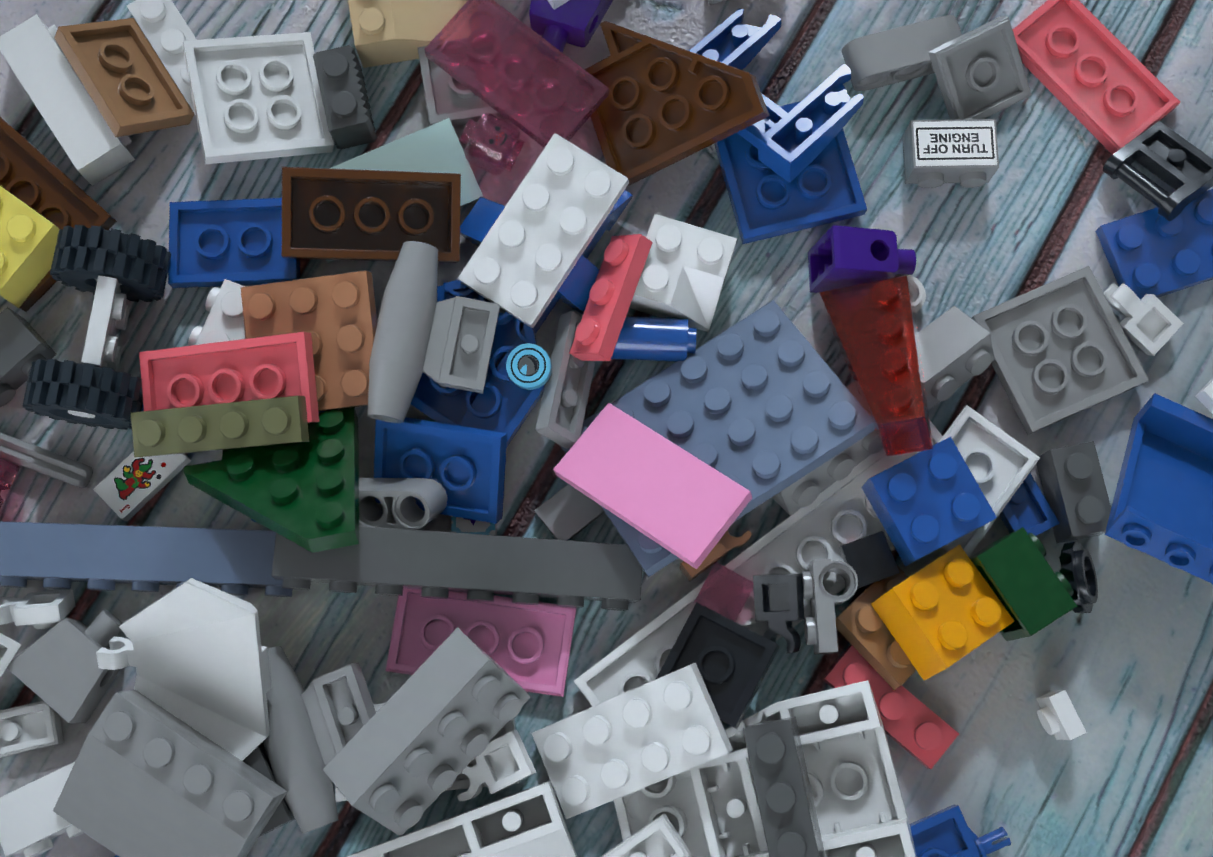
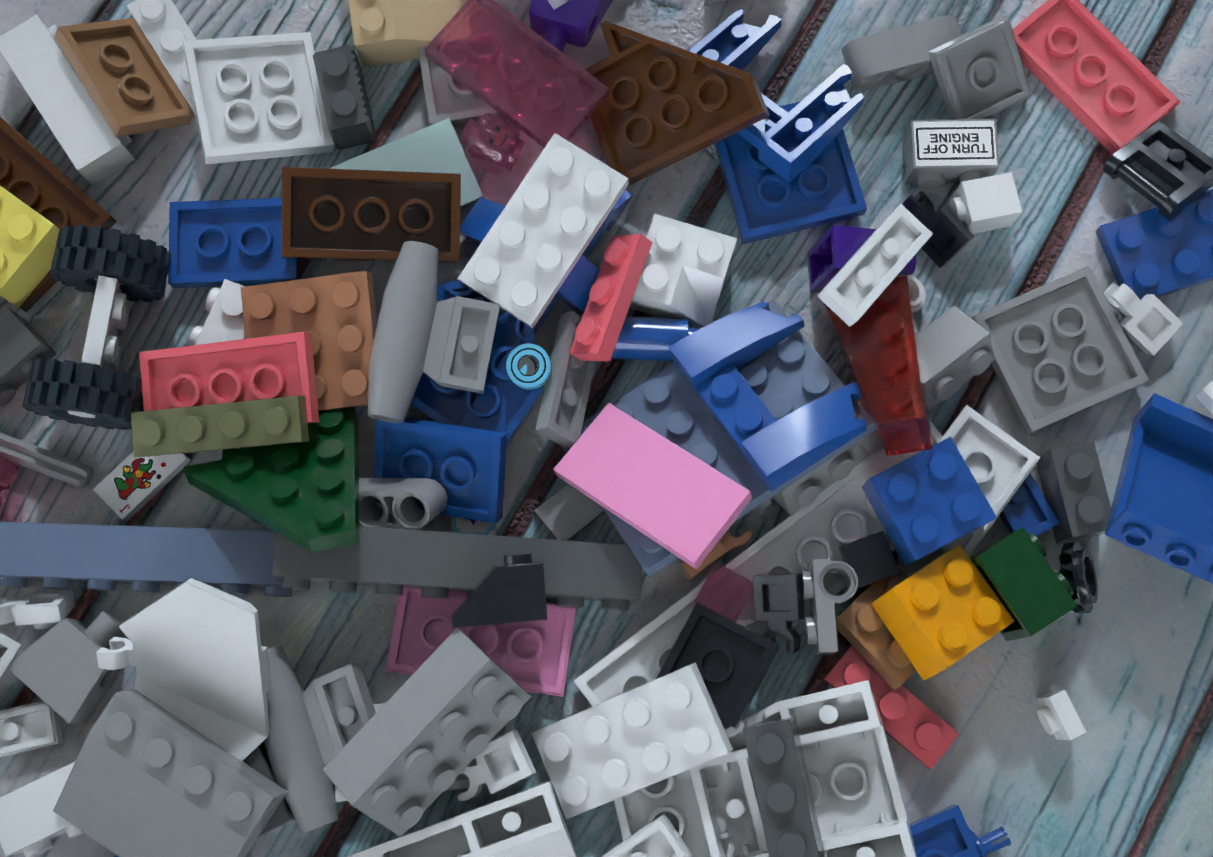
(506, 595): none -> black slope
(771, 446): none -> blue wedge
(875, 265): none -> white plate
(948, 231): none -> black plate
(986, 203): none -> white brick

